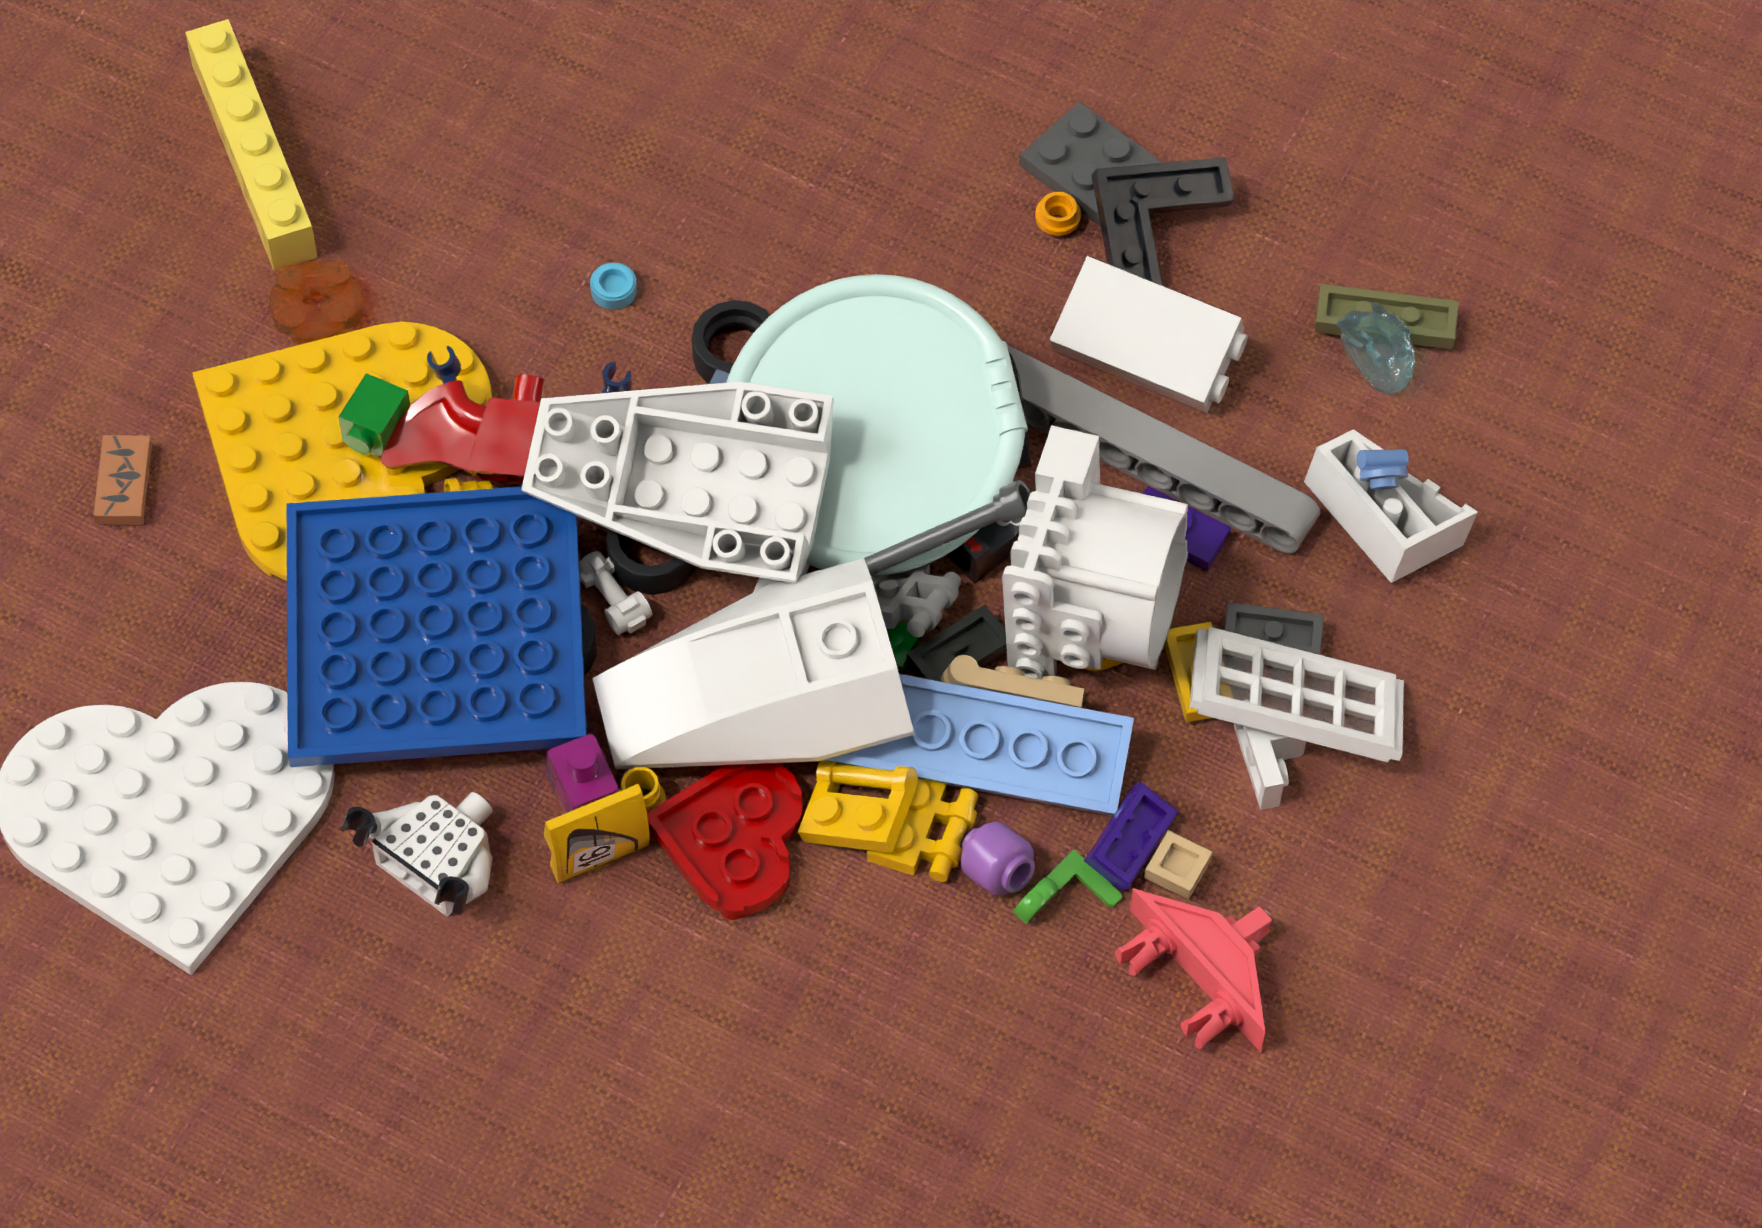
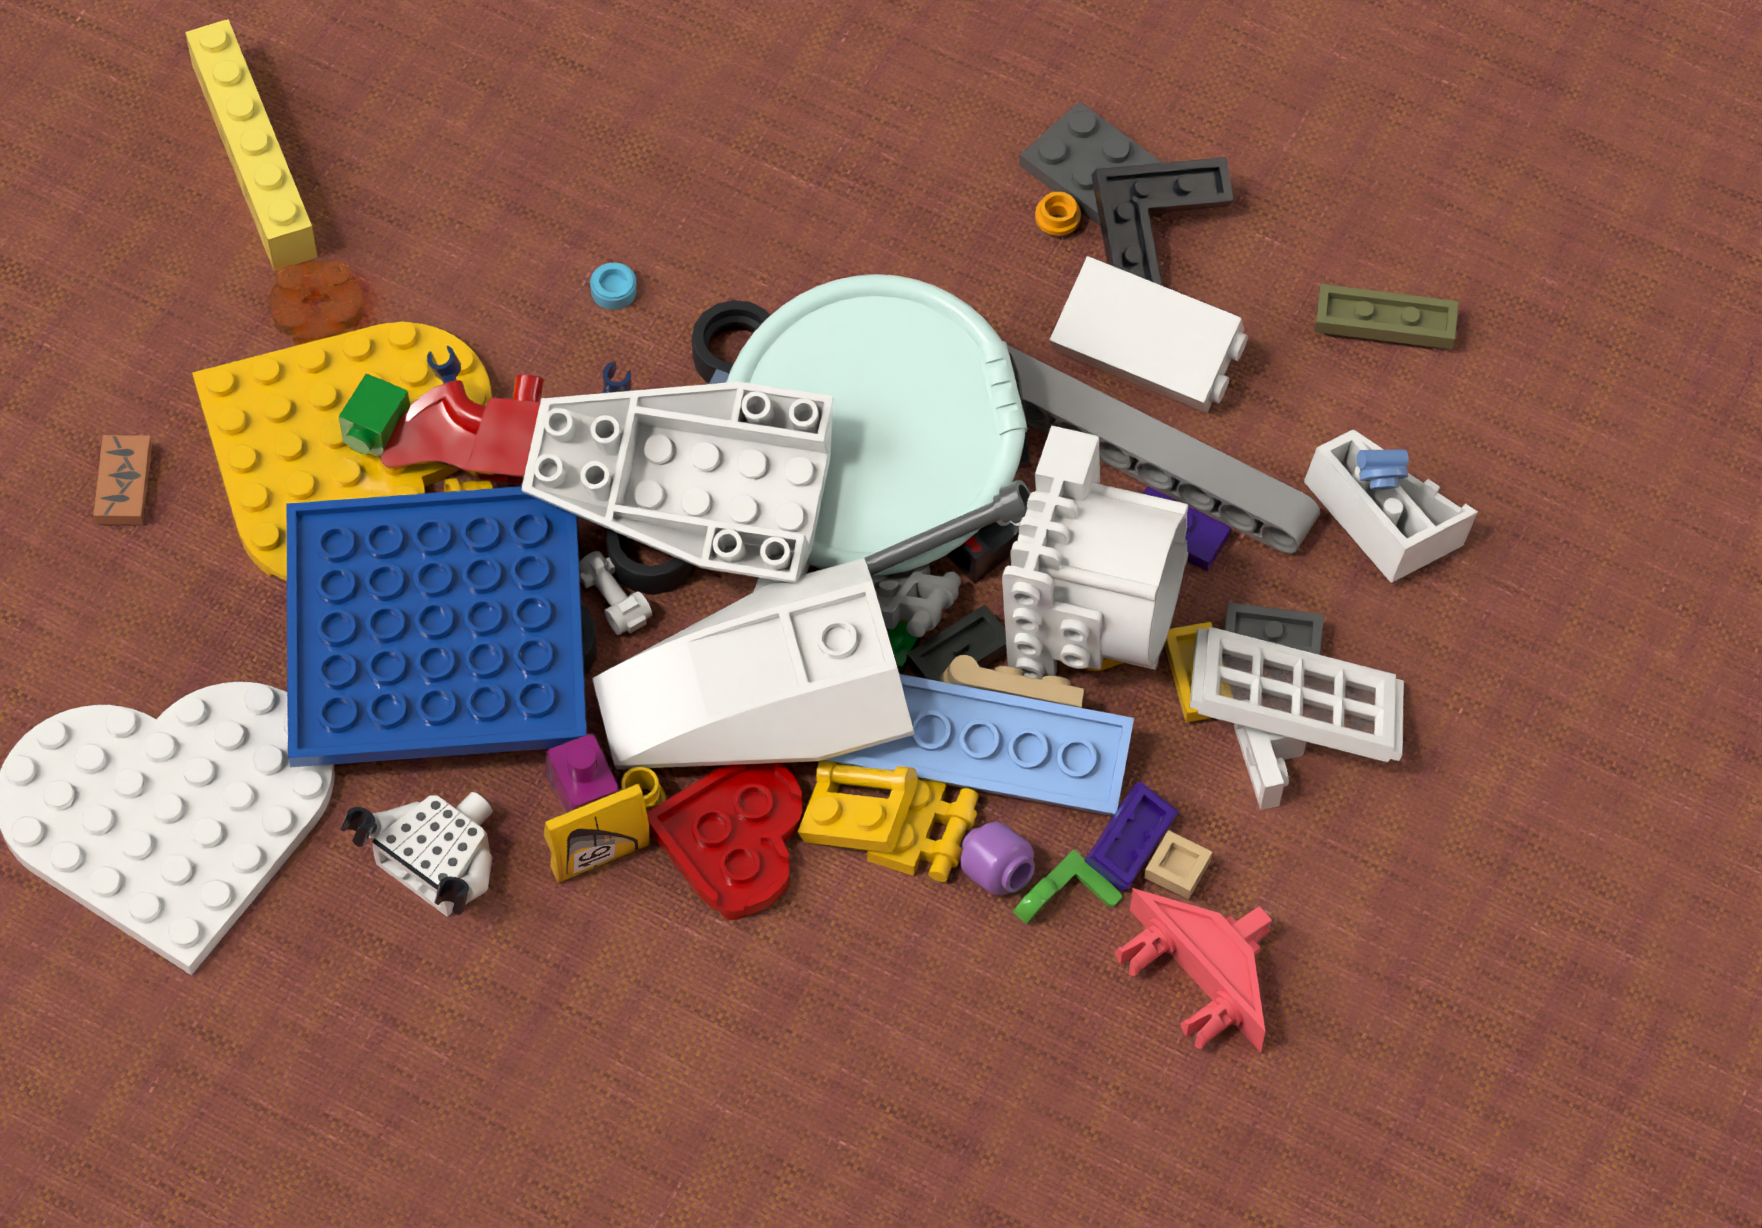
(1379, 347): clear light blue hat -> none

